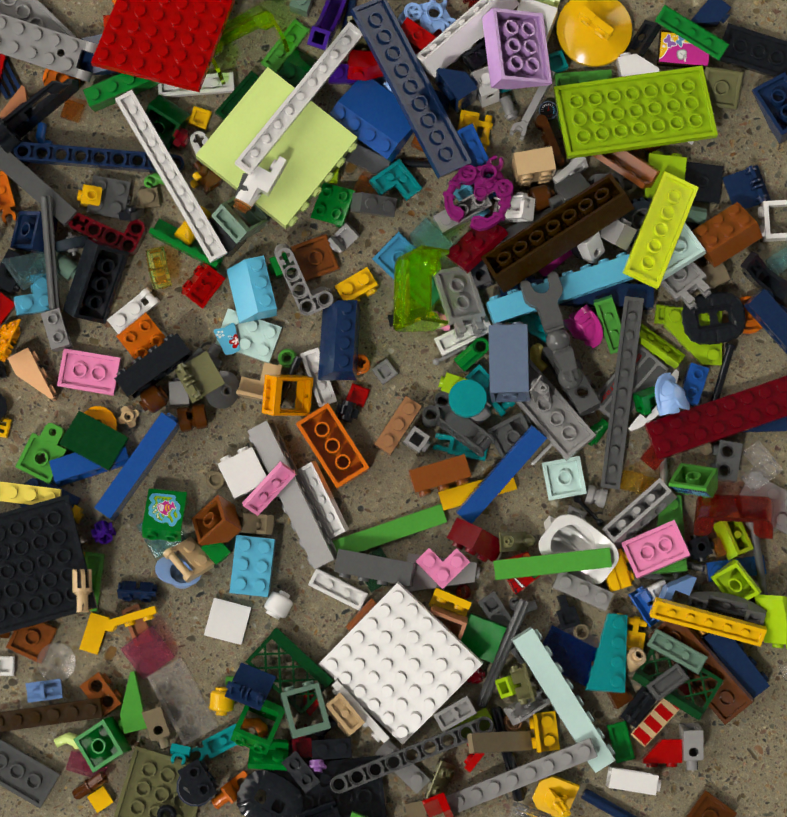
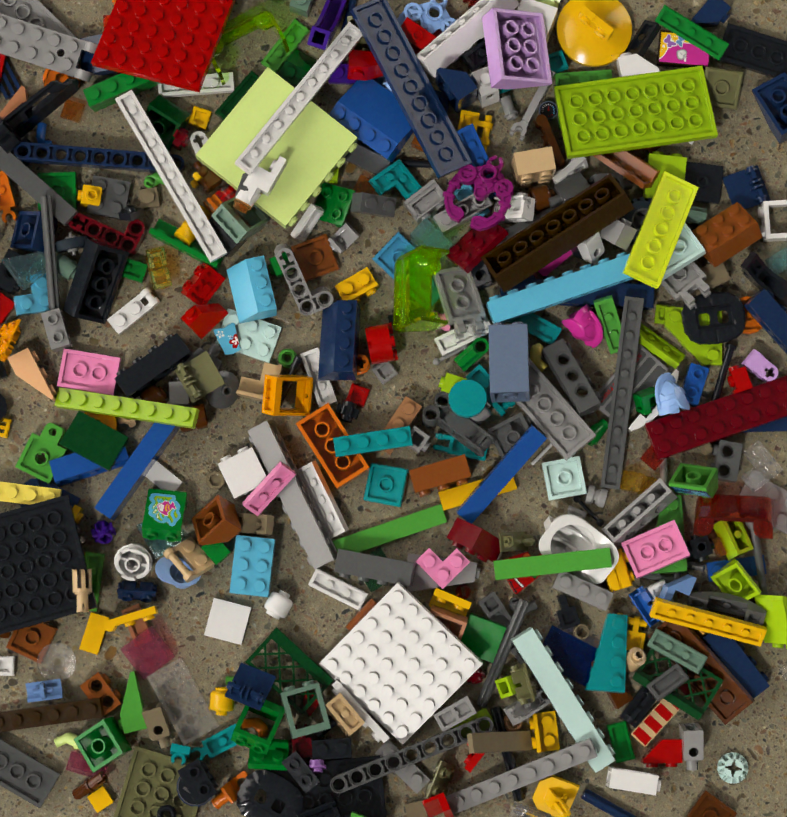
(63, 184): none -> green plate
(127, 408): none -> lime plate
(133, 561): none -> white cone
(135, 271): none -> green plate
(141, 336): orange hinge -> none
(163, 478): none -> white tile
(203, 318): none -> red slope
(221, 196): none -> leg
(307, 222): none -> white tile
(372, 441): none -> teal plate
(381, 343): none -> red brick
(386, 485): none -> teal plate
(425, 201): none -> light grey hinge
(540, 390): light grey hinge -> none
(552, 322): dark grey piece -> none
(725, 773): none -> light aqua gear
(739, 379): none -> red brick
(757, 363): none -> lavender piece

